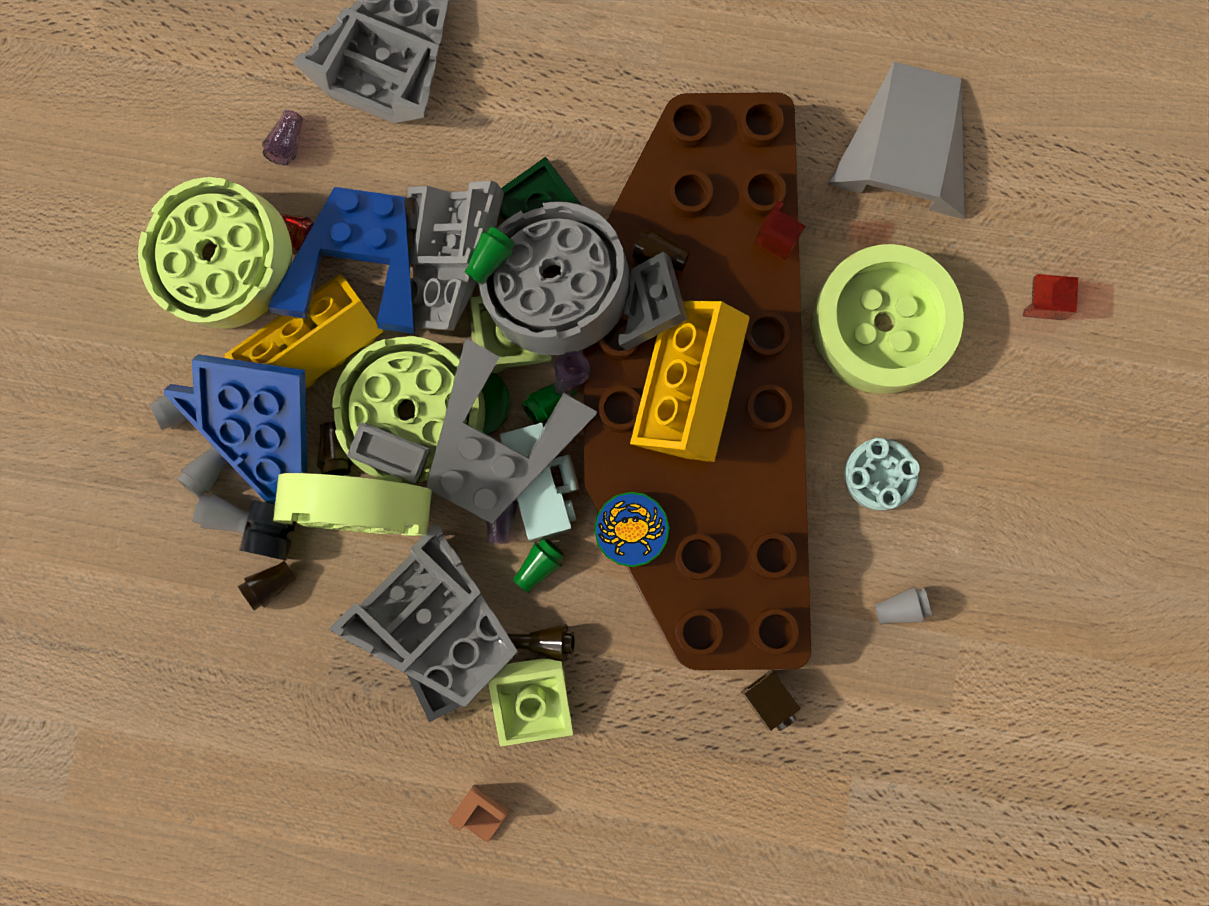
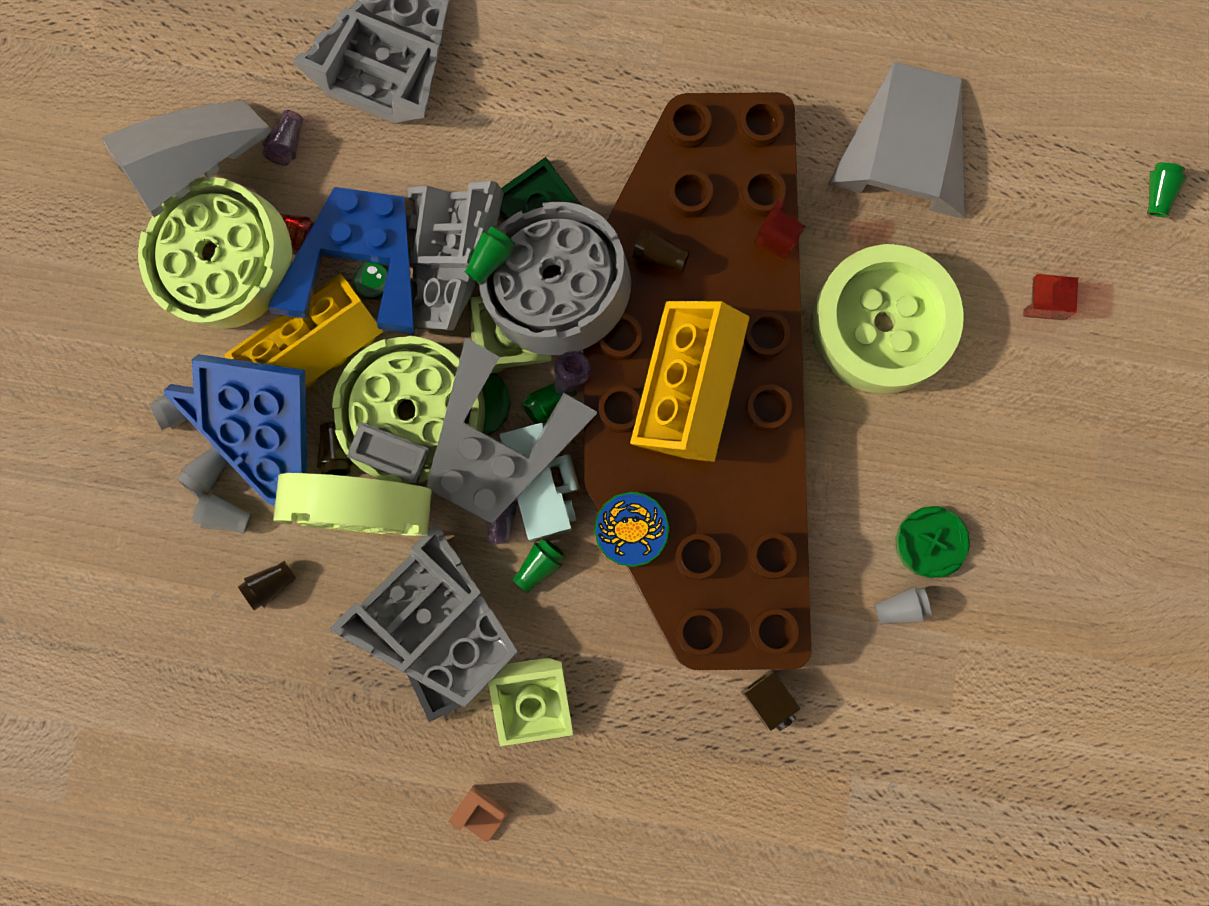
(180, 146): none -> light grey wedge
(265, 535): black wheel -> none
(370, 280): none -> green tile
(551, 642): dark brown cone -> none
(652, 302): dark grey wing -> none
(881, 474): light aqua tile -> none
(932, 542): none -> green tile
(1164, 188): none -> green cone

